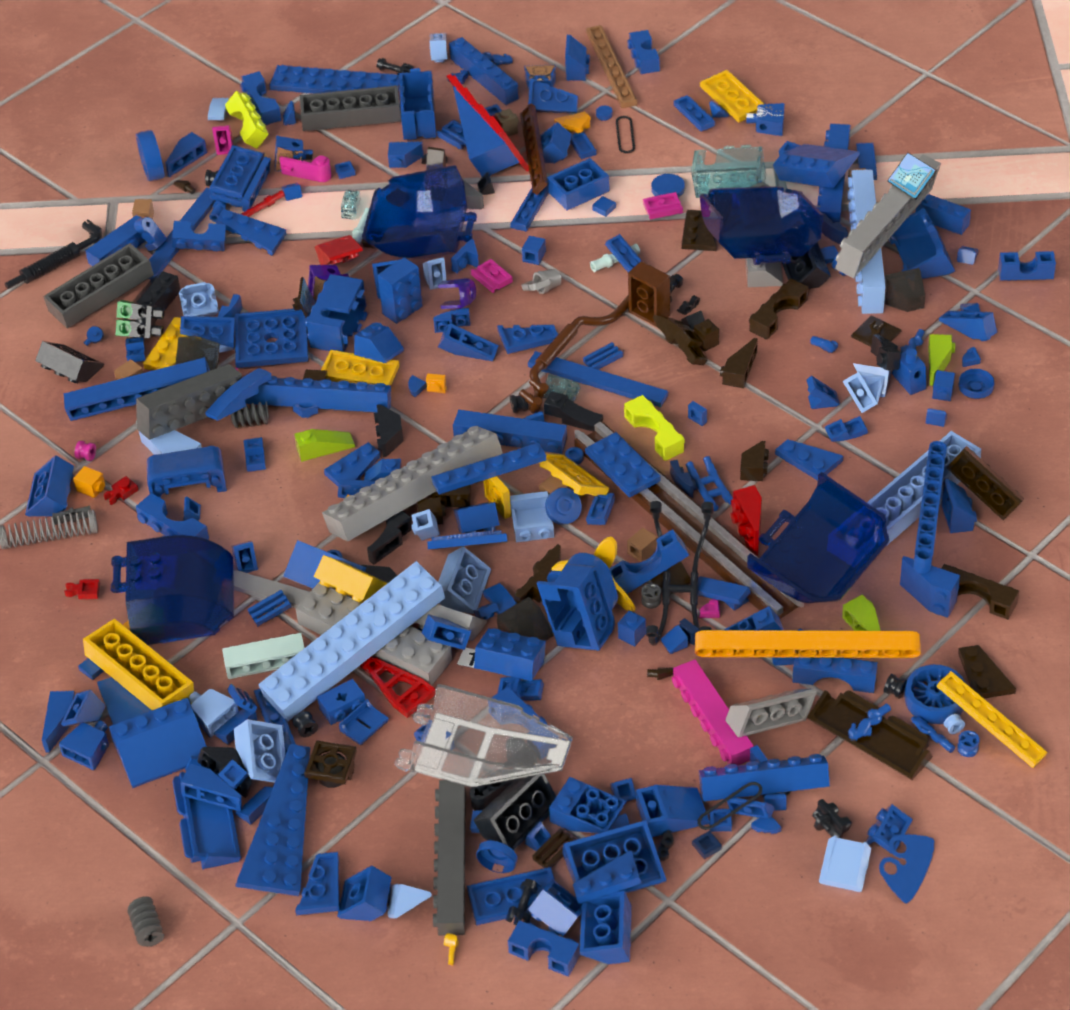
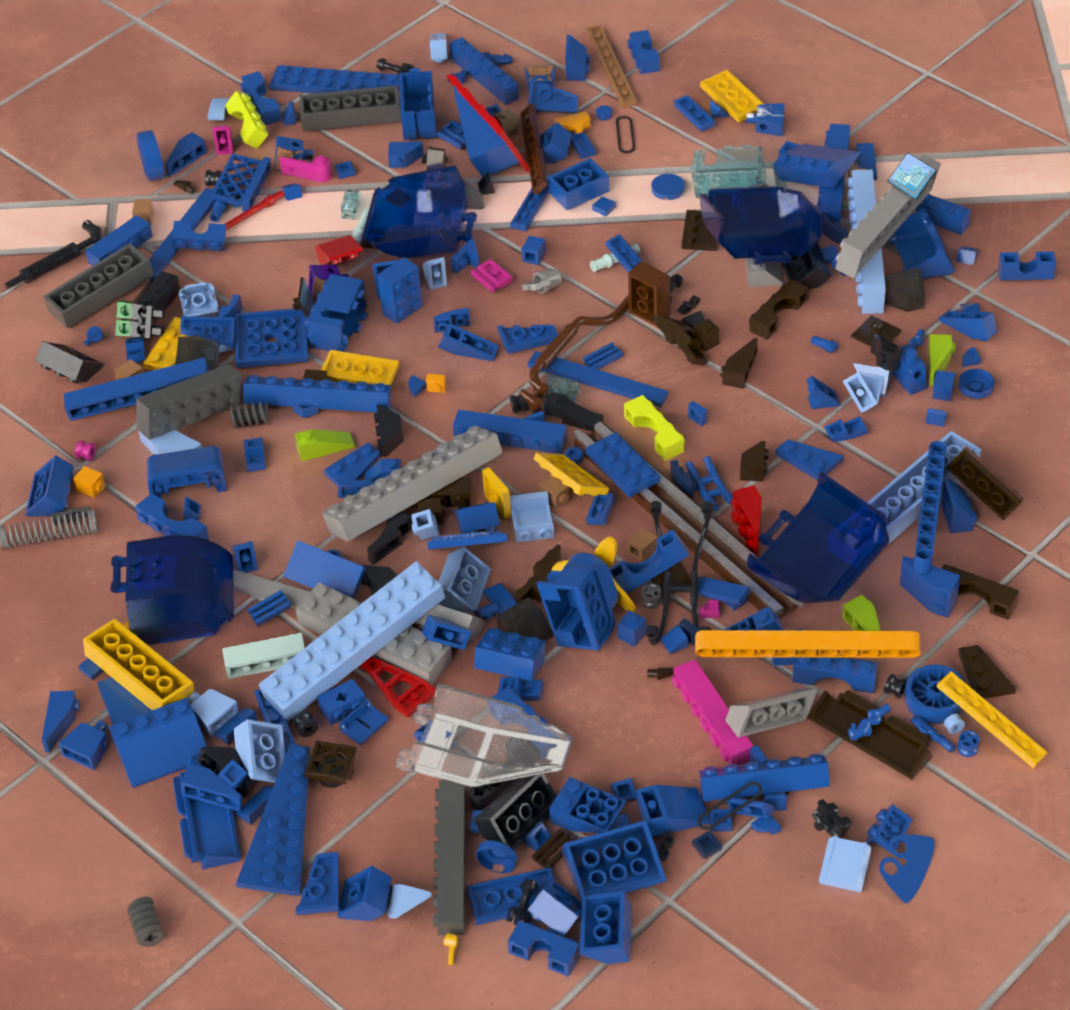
(84, 709): blue slope -> none
(85, 589): red plate -> none
(123, 488): red plate -> none
(150, 232): blue leg -> none
(235, 396): blue slope -> none
(237, 172): blue tile -> none
(242, 697): blue tile -> none
(260, 233): blue wing -> none
(347, 579): yellow brick -> none
(377, 343): blue slope -> none
(465, 287): dark purple piece -> none
(467, 658): white sticker -> none
(488, 468): blue plate -> none
(563, 506): blue piece -> none
(608, 879): blue wing -> none
(662, 205): dark pink plate -> none

